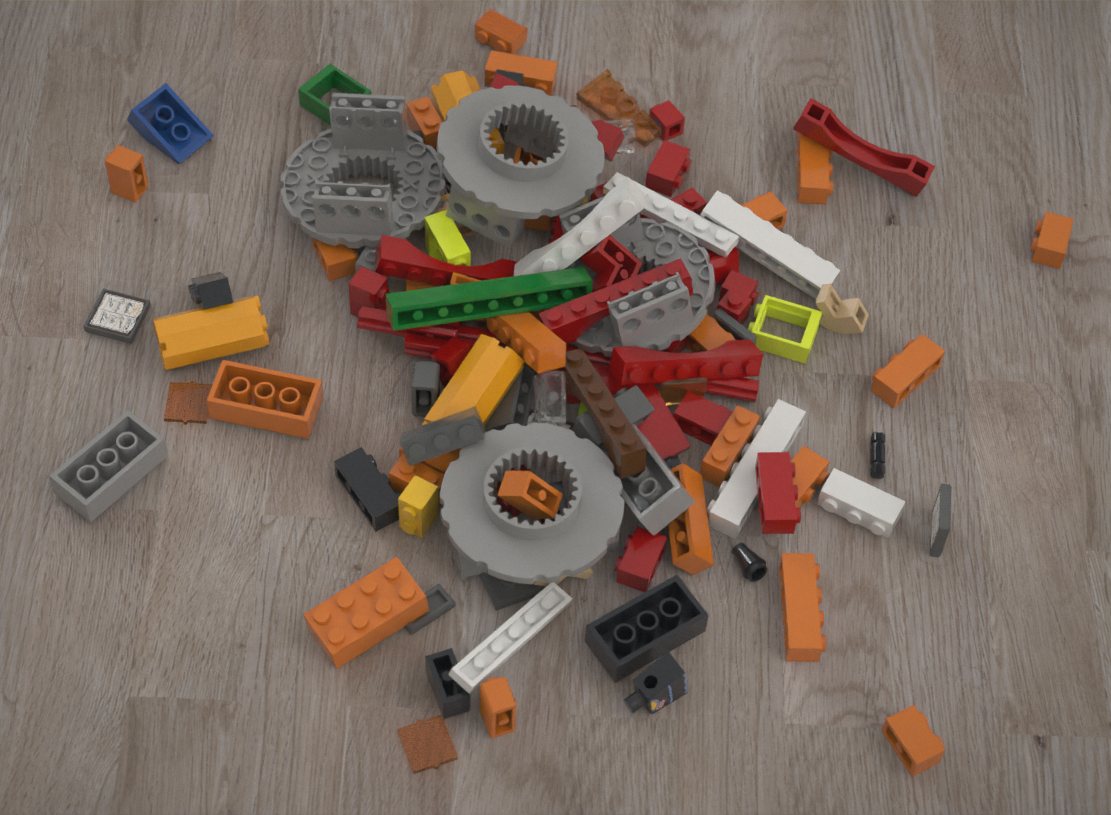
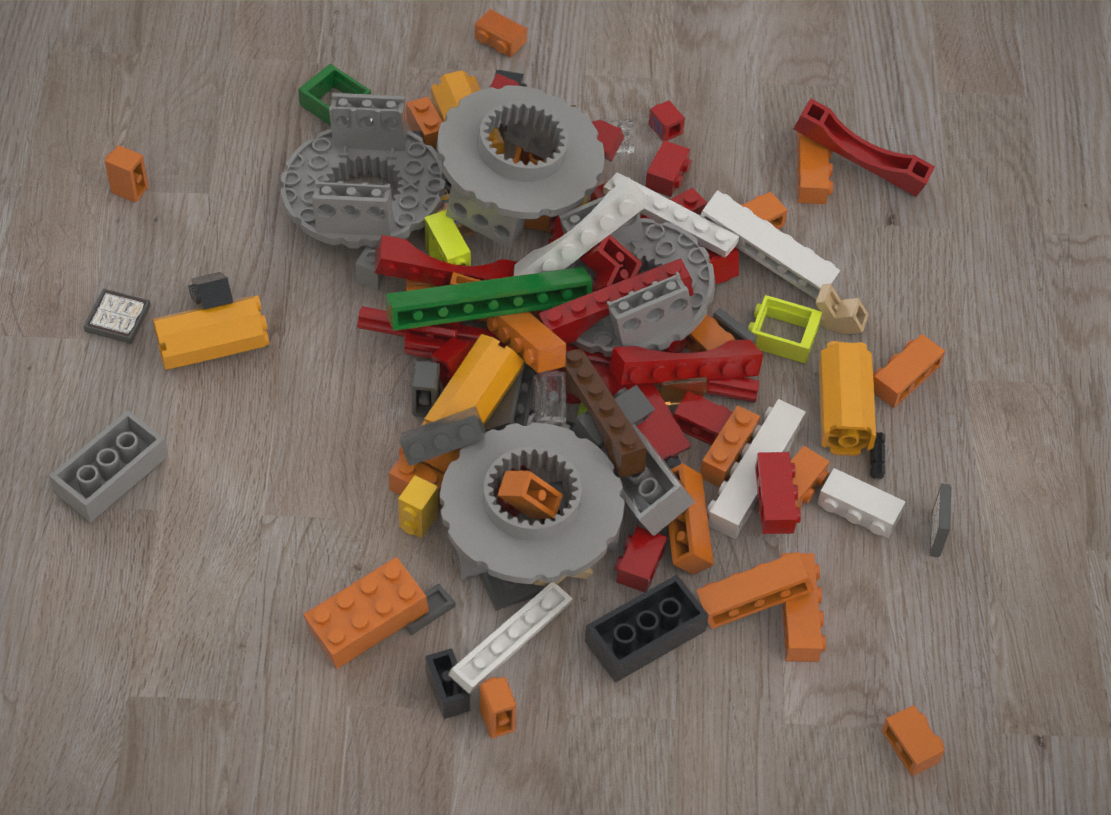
(169, 124): blue slope -> none
(187, 403): clear orange piece -> none
(265, 399): orange brick -> none
(336, 260): orange brick -> none
(367, 290): red brick -> none
(368, 488): black brick -> none
(427, 744): clear orange piece -> none
(537, 72): orange brick -> none
(613, 103): clear orange wing -> none
(657, 685): black torso -> none
(736, 305): red brick -> none
(742, 284): red brick -> none
(750, 564): black cone -> none
(755, 589): none -> orange brick
(846, 398): none -> light orange brick
(1052, 239): orange brick -> none

